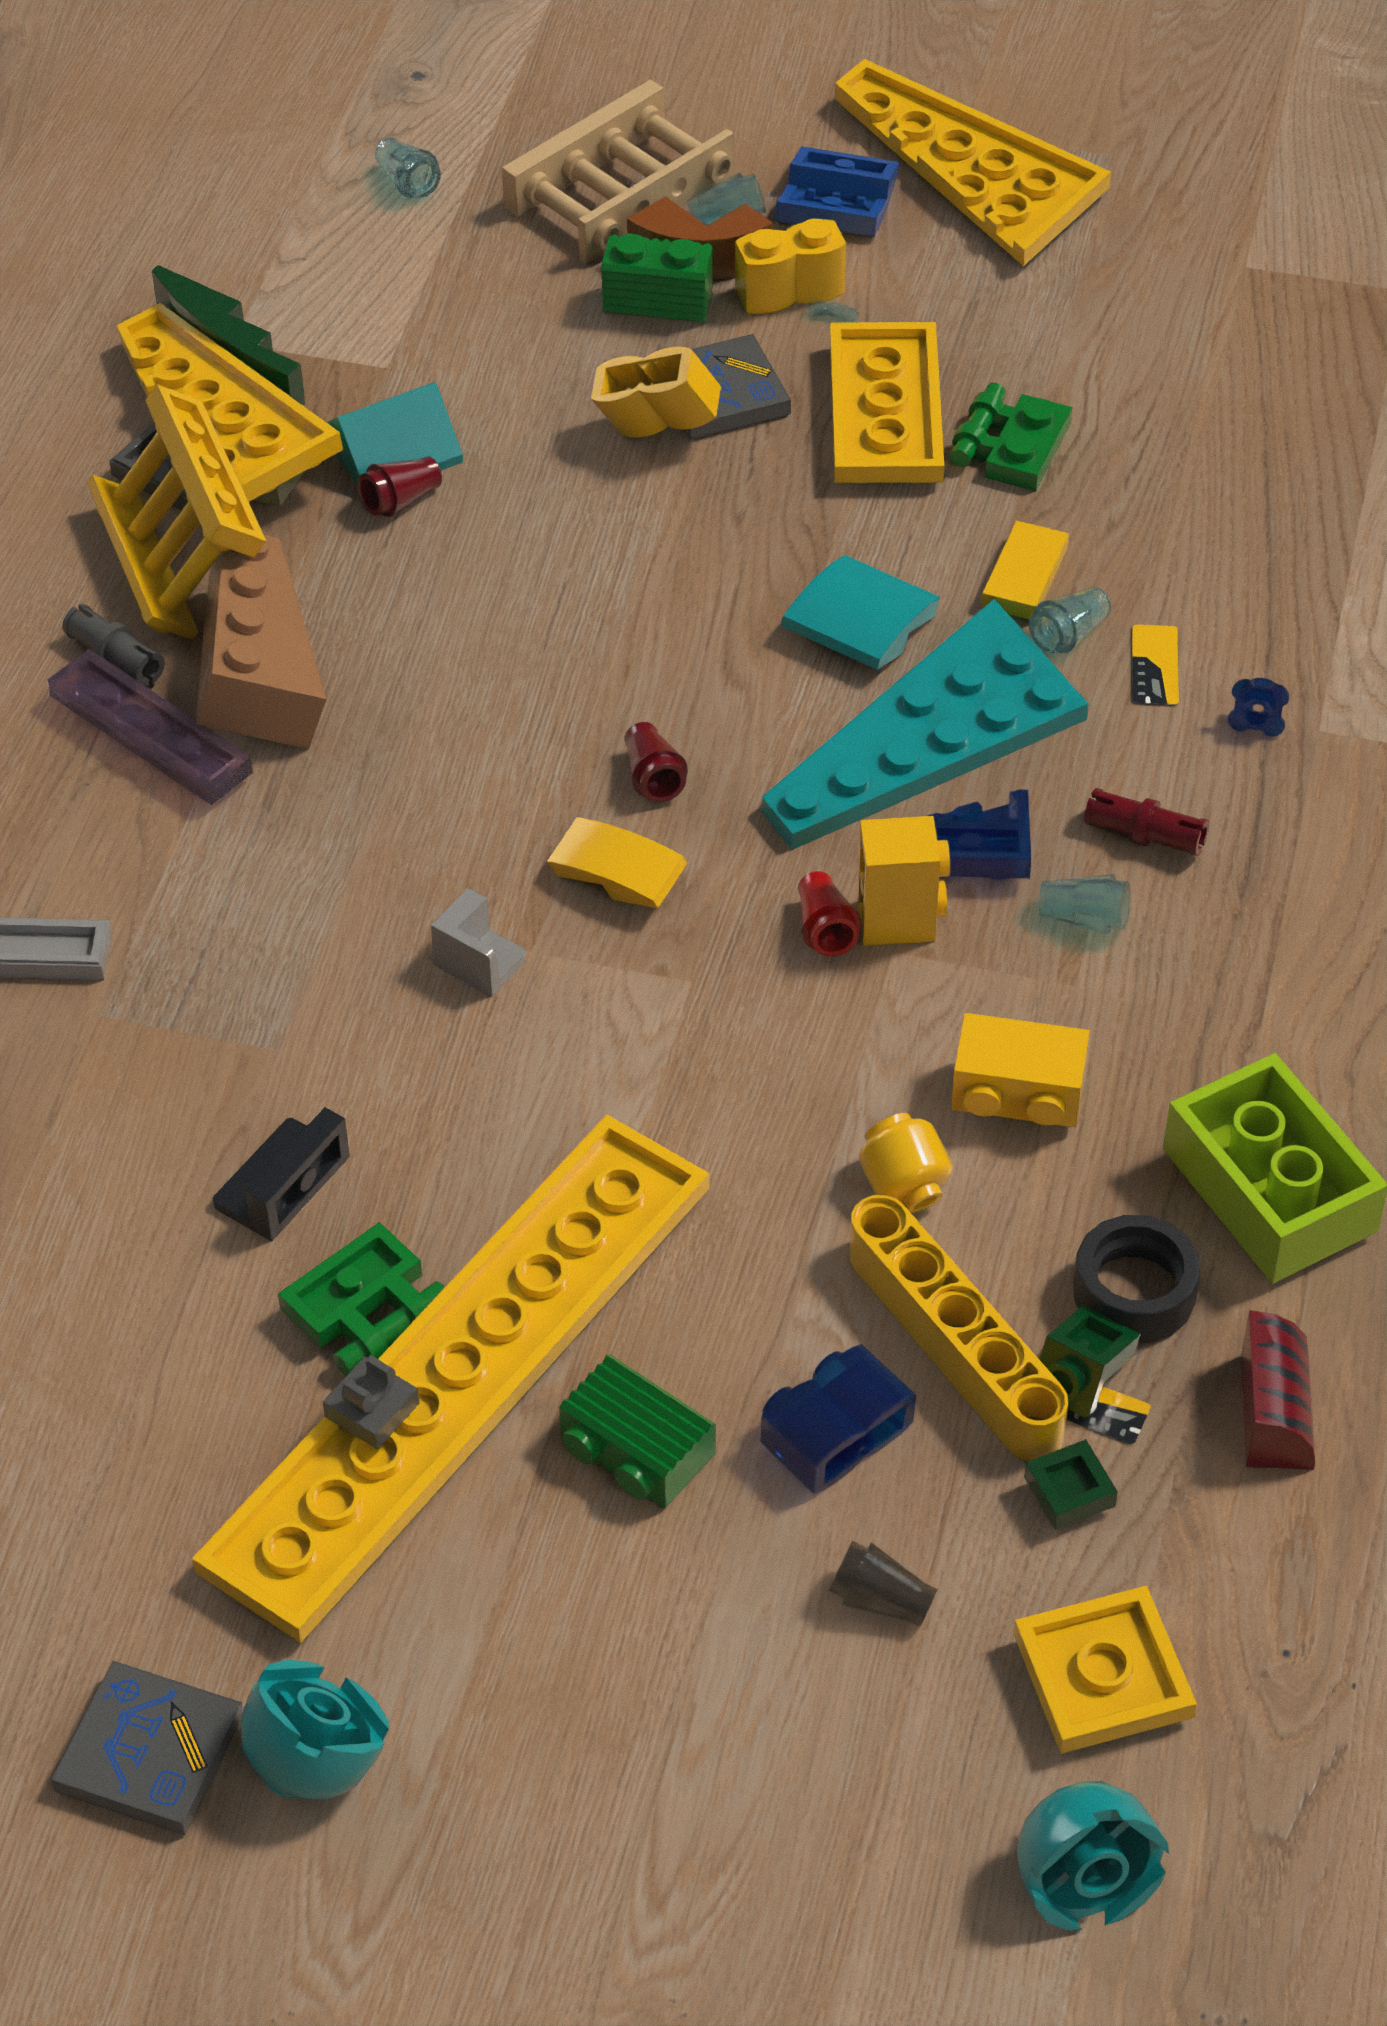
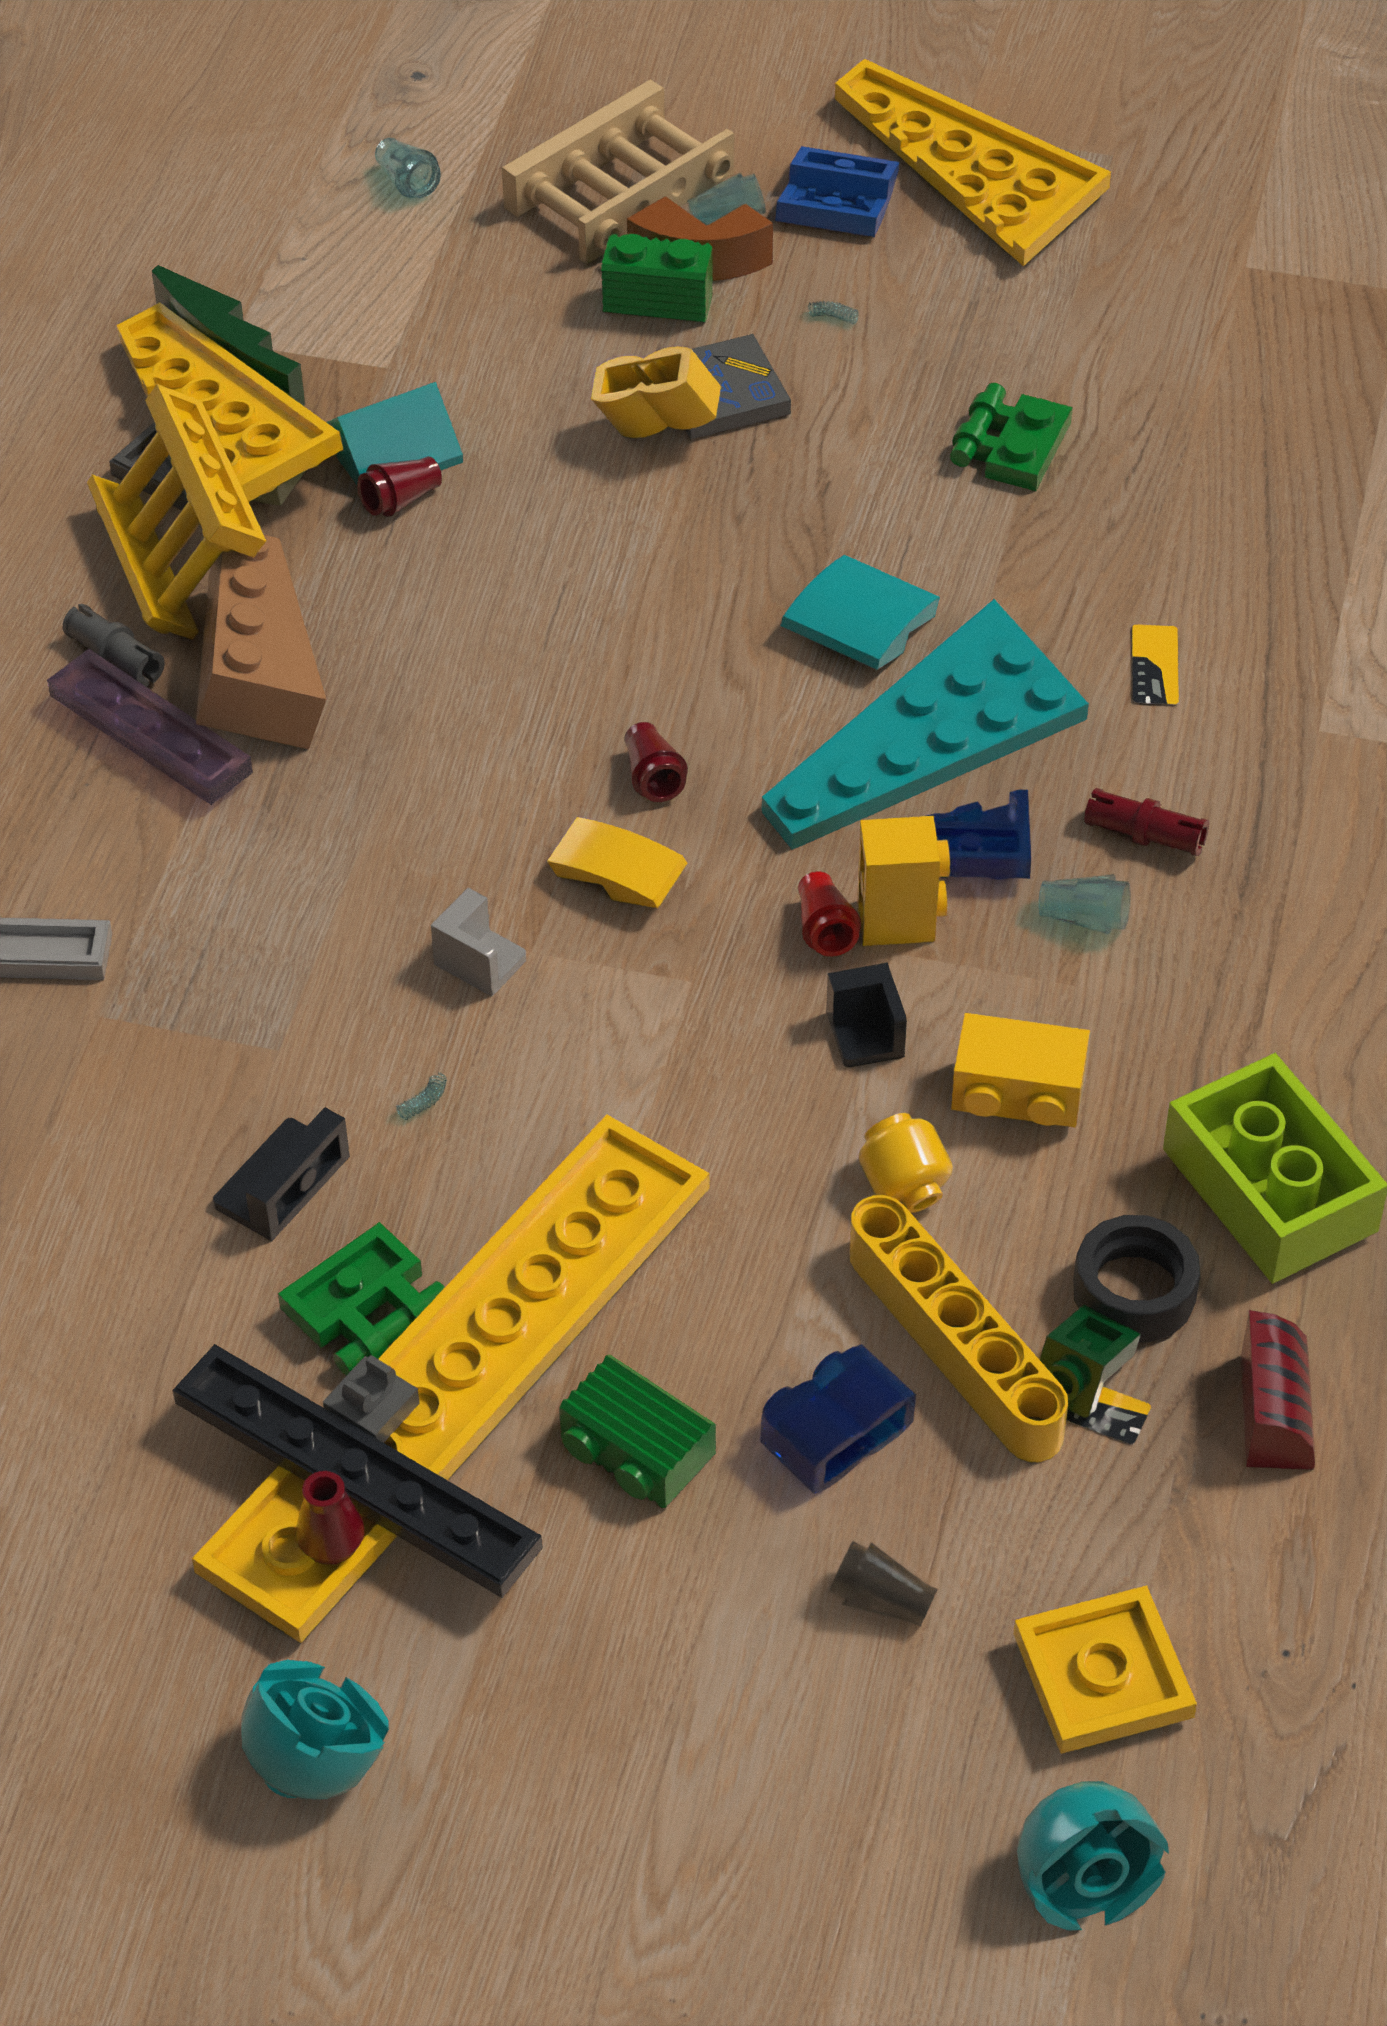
(148, 1747): dark grey tile -> none
(328, 1522): none -> dark red cone
(376, 1477): none -> black tile
(420, 1100): none -> clear light blue leg
(790, 266): yellow brick -> none
(866, 1015): none -> black panel
(886, 403): yellow plate -> none
(1026, 568): yellow tile -> none
(1067, 619): clear light blue cone -> none
(1070, 1484): dark green plate -> none
(1263, 693): clear blue plate -> none

